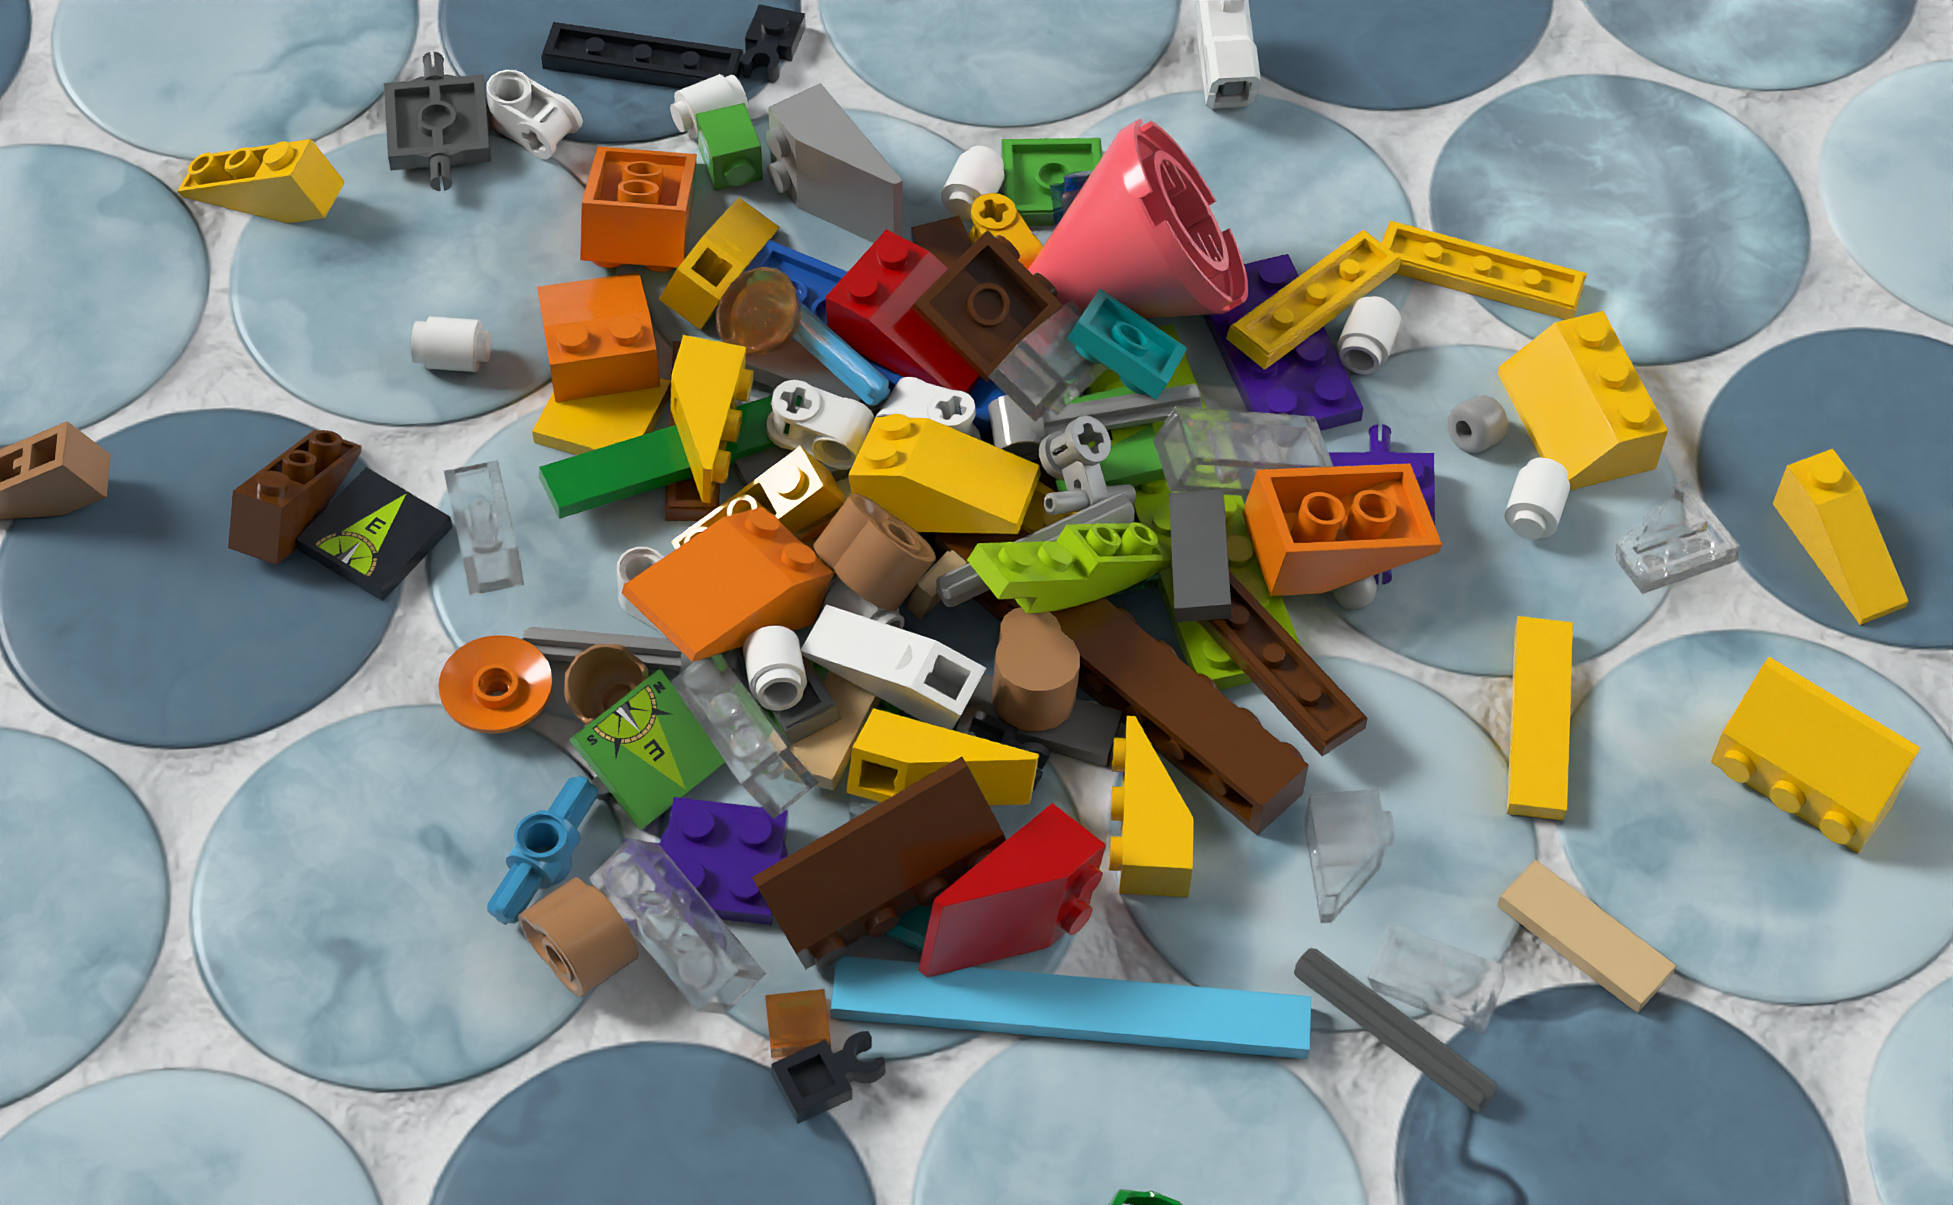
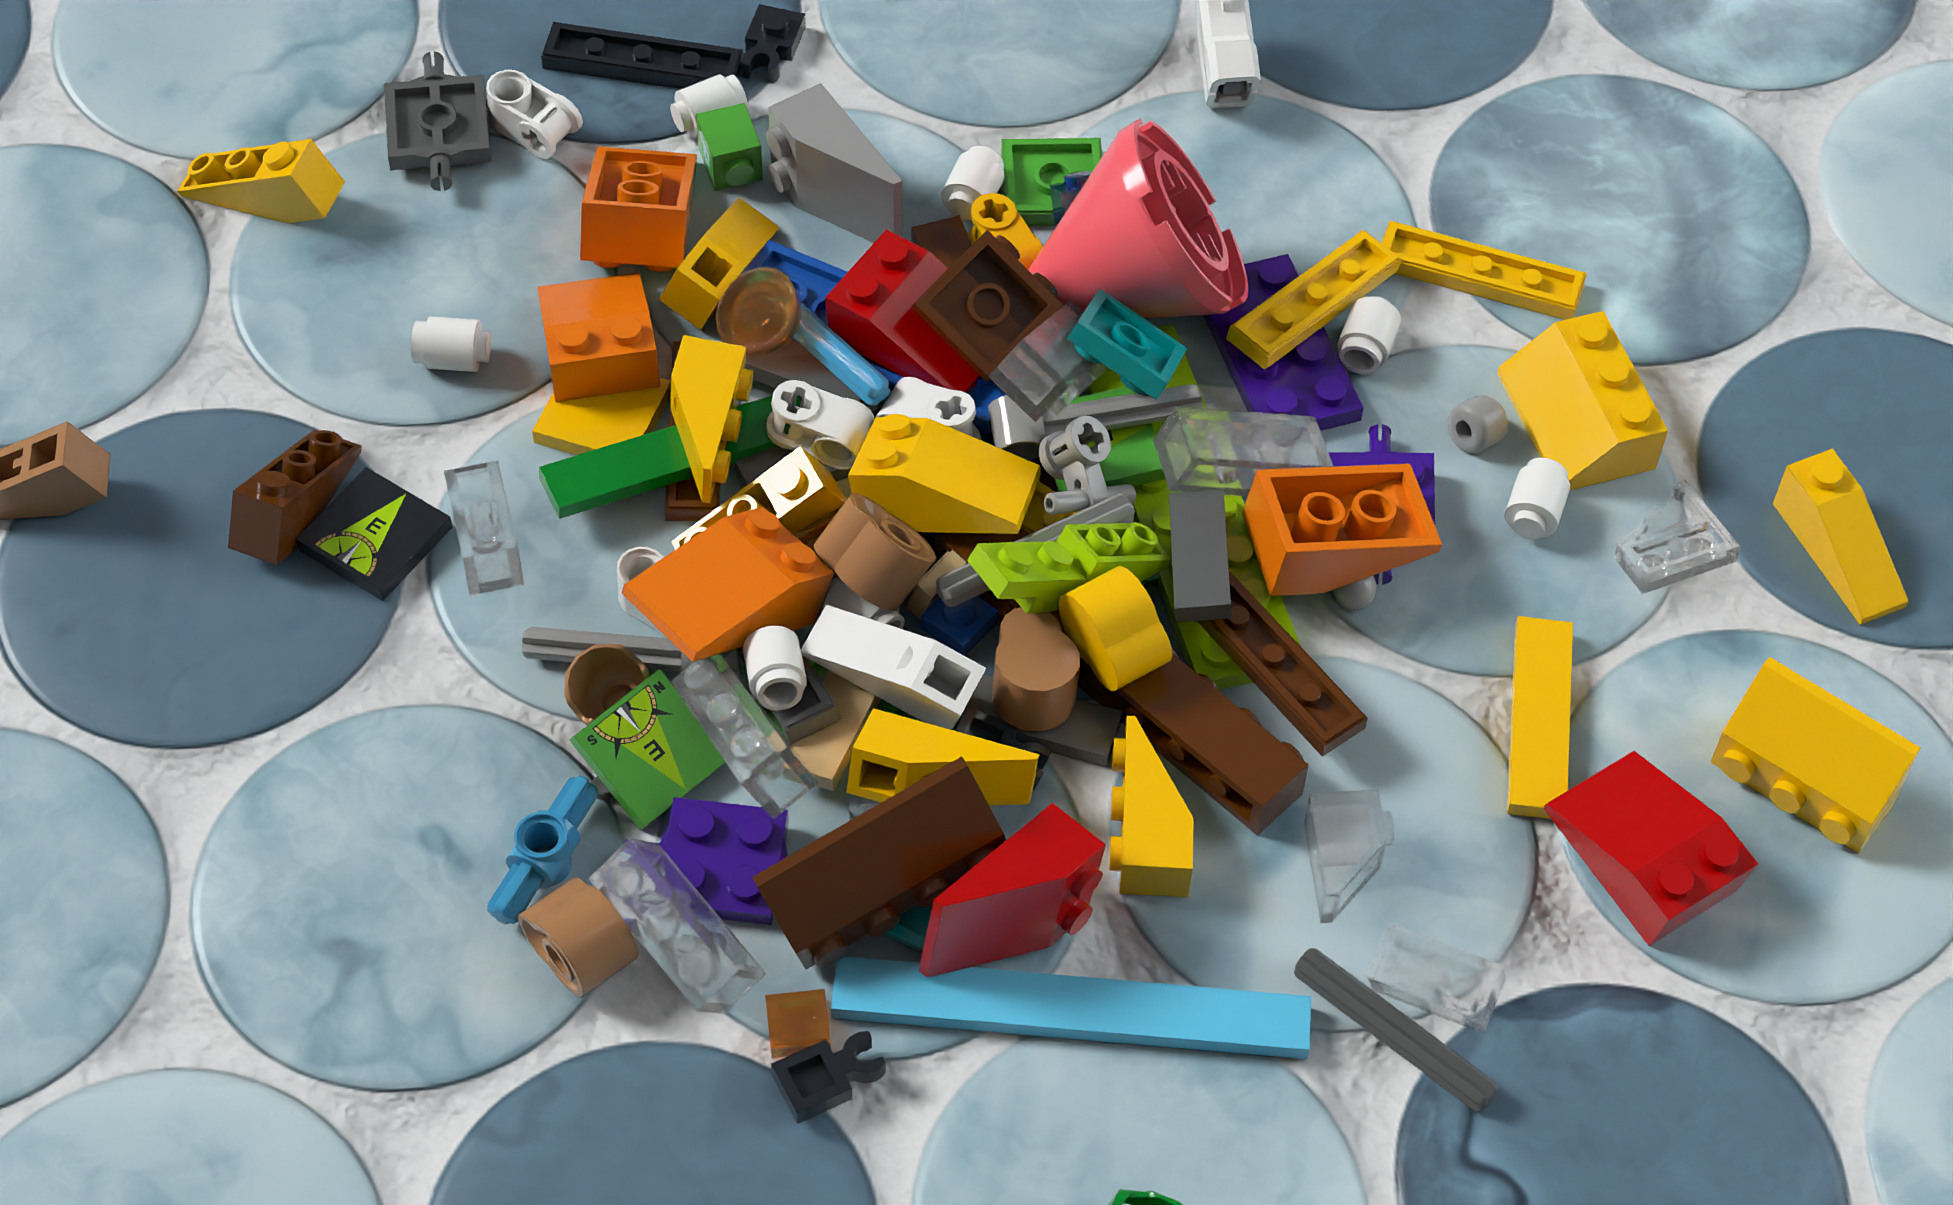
(493, 666): orange dish -> none
(959, 625): none -> blue plate
(1115, 627): none -> yellow piece
(1586, 935): tan tile -> none
(1651, 845): none -> red slope

